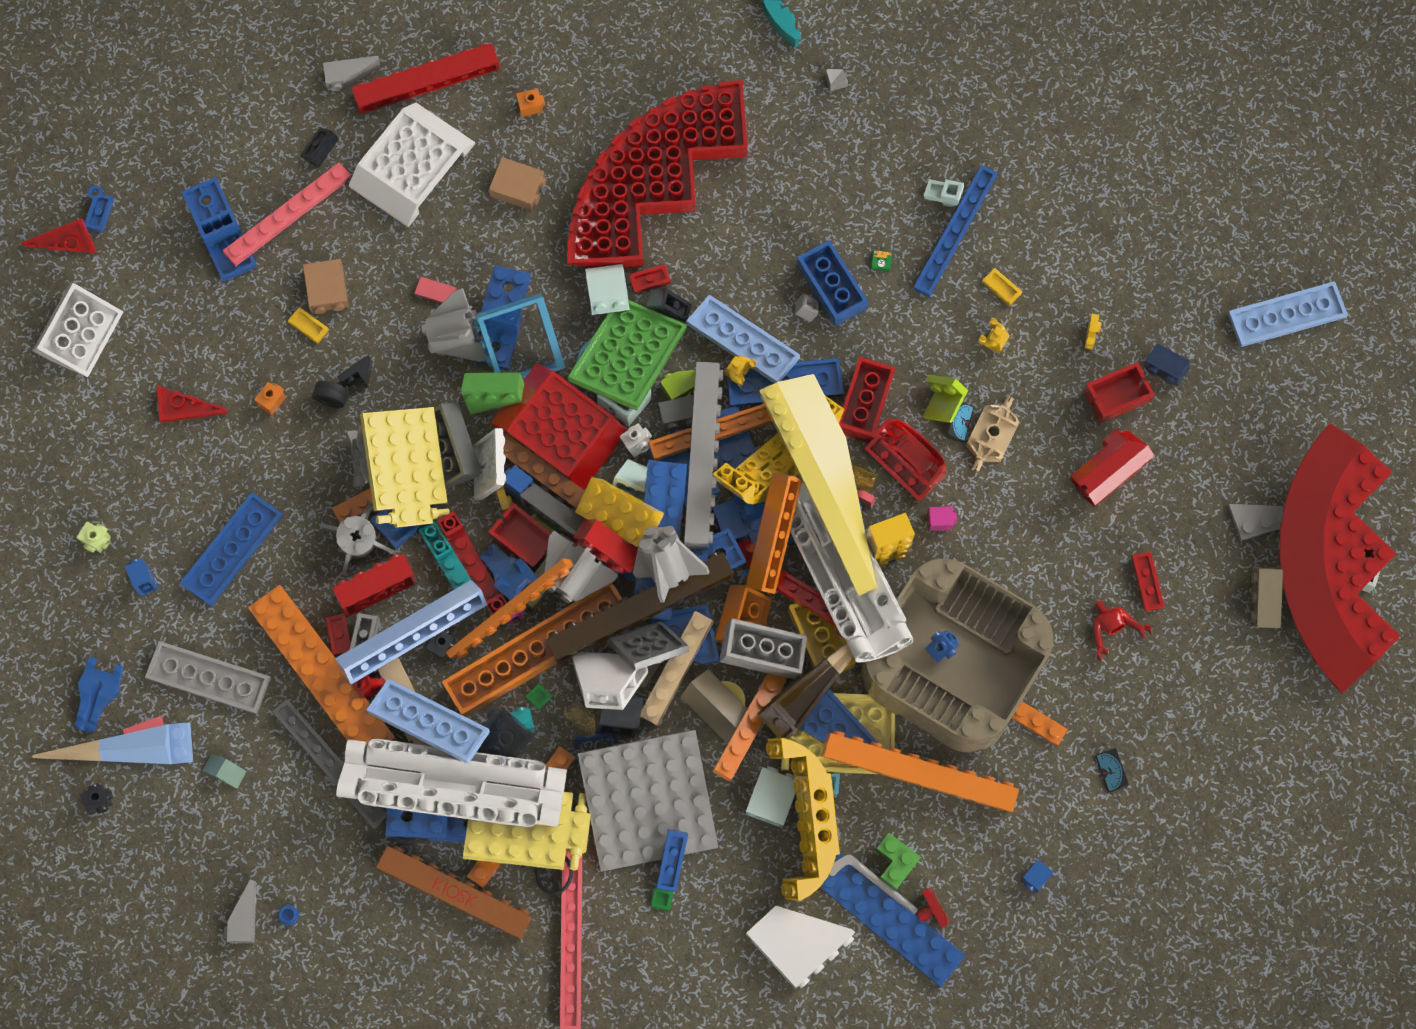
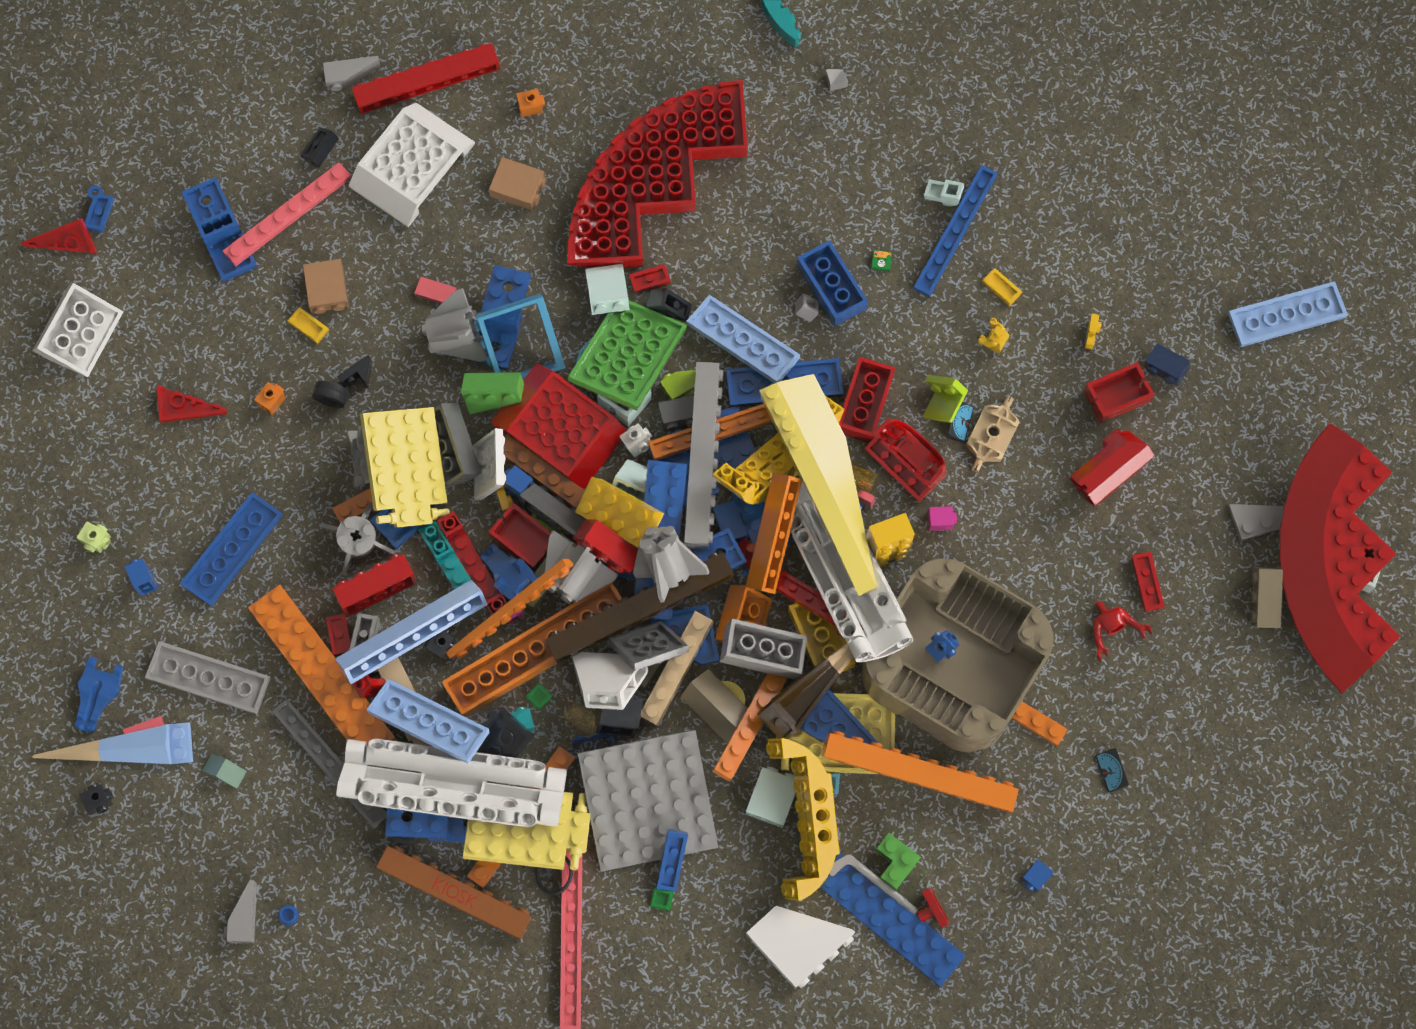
(738, 368): yellow piece -> none

